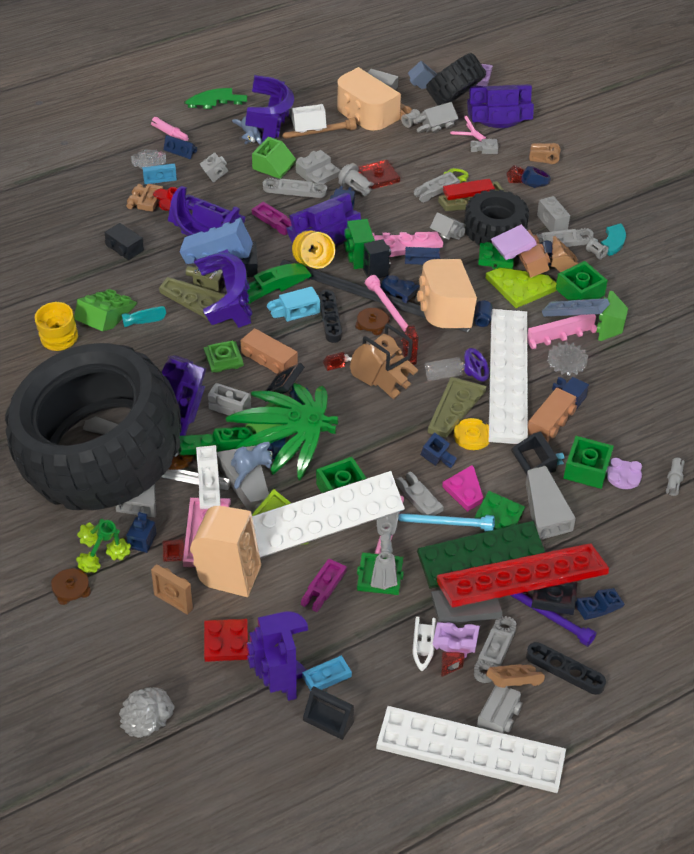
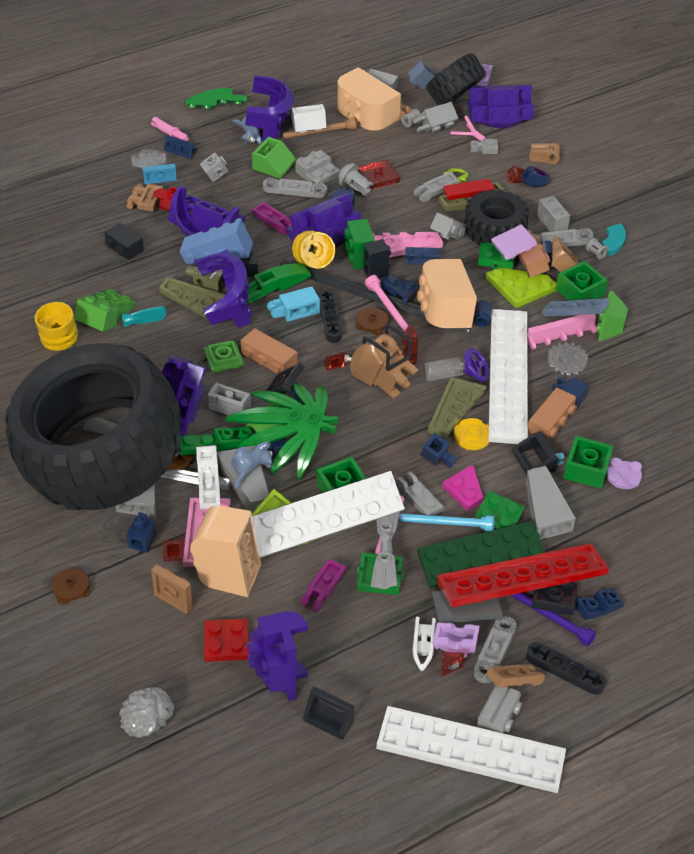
(94, 535): lime plant -> none
(327, 673): dark azure plate -> none
(675, 476): light grey pin -> none

